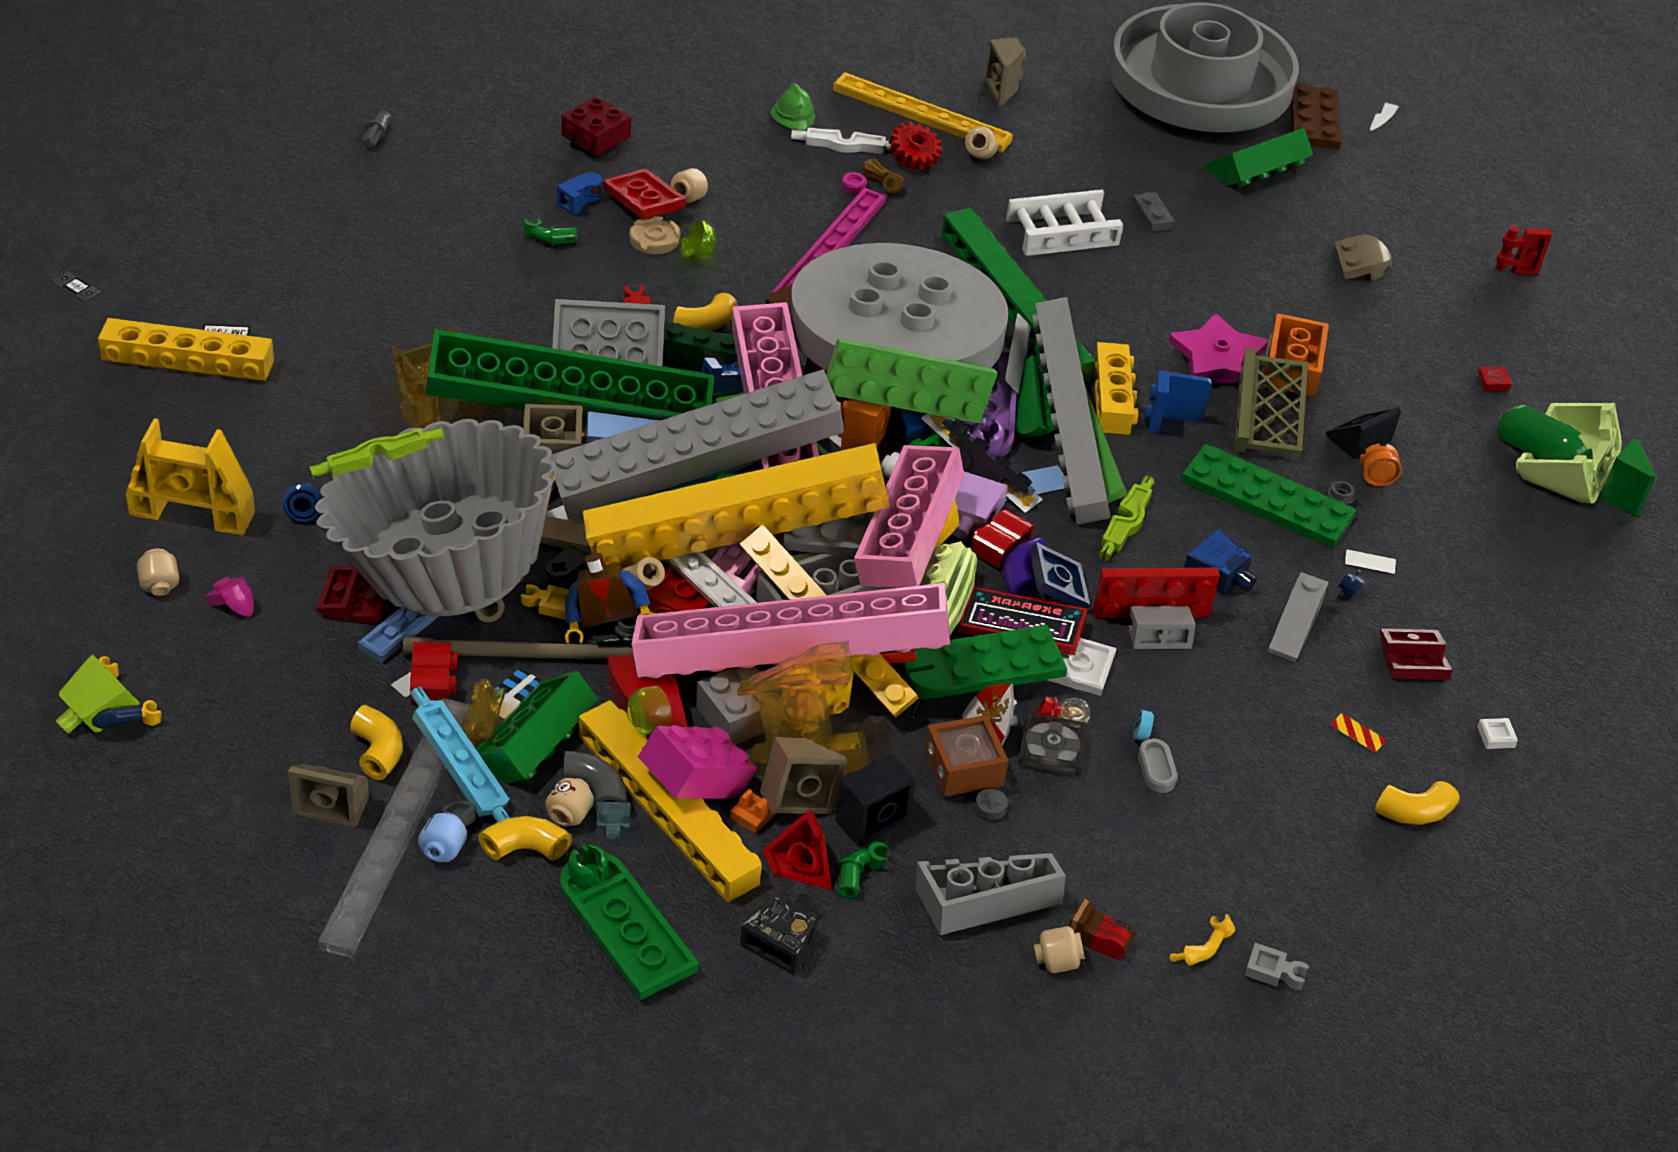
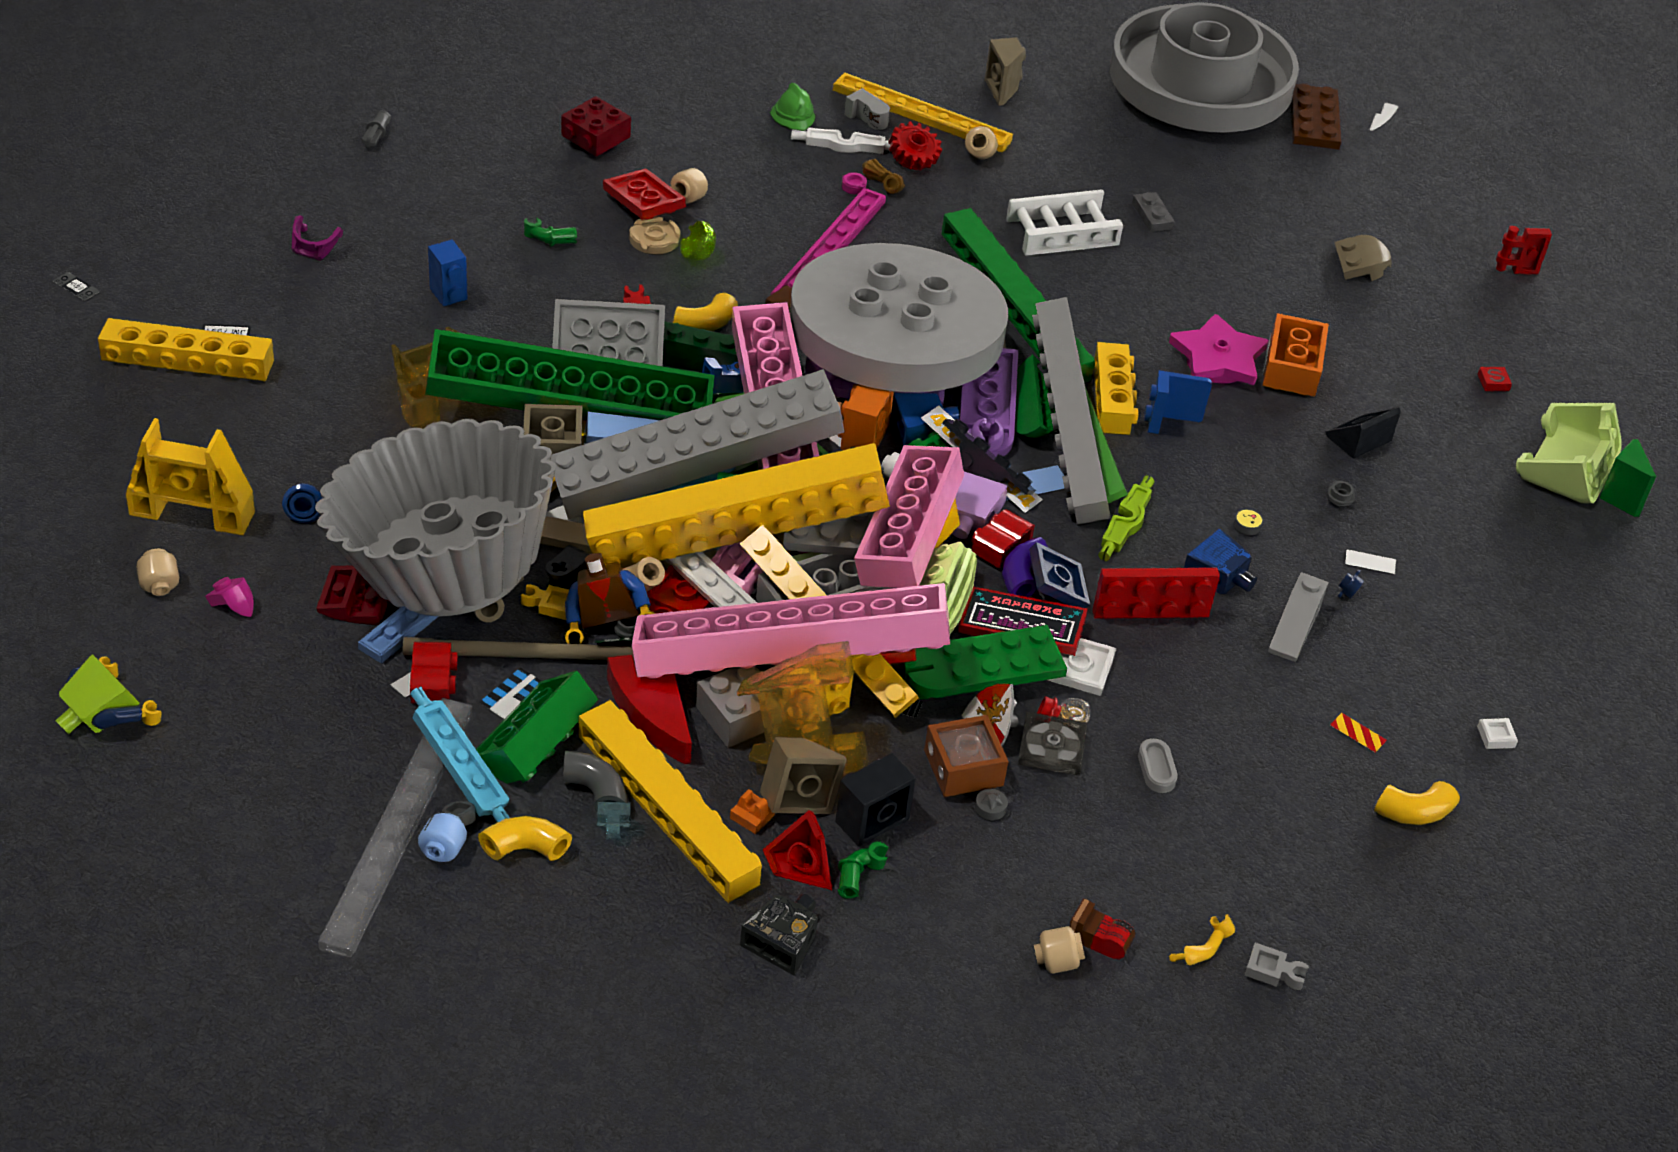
(309, 249): none -> magenta helmet
(328, 794): dark tan slope -> none
(363, 454): lime piece -> none
(384, 739): yellow cylinder -> none
(447, 272): none -> blue brick
(483, 712): clear yellow hinge -> none
(569, 802): tan head -> none
(579, 192): blue leg -> none
(625, 922): green plate -> none
(648, 709): clear neon green hair -> none
(697, 762): dark pink brick -> none
(868, 109): none -> light grey leg
(910, 380): bright green plate -> none
(989, 890): light grey wedge -> none
(1017, 353): light grey sticker -> none
(1143, 725): medium azure tile -> none
(1161, 627): light grey hinge -> none
(1247, 404): olive fence -> none
(1248, 522): none -> tile
(1262, 158): green slope -> none
(1269, 495): green plate -> none
(1380, 465): orange wheel -> none
(1415, 654): dark red slope -> none
(1541, 434): green brick -> none

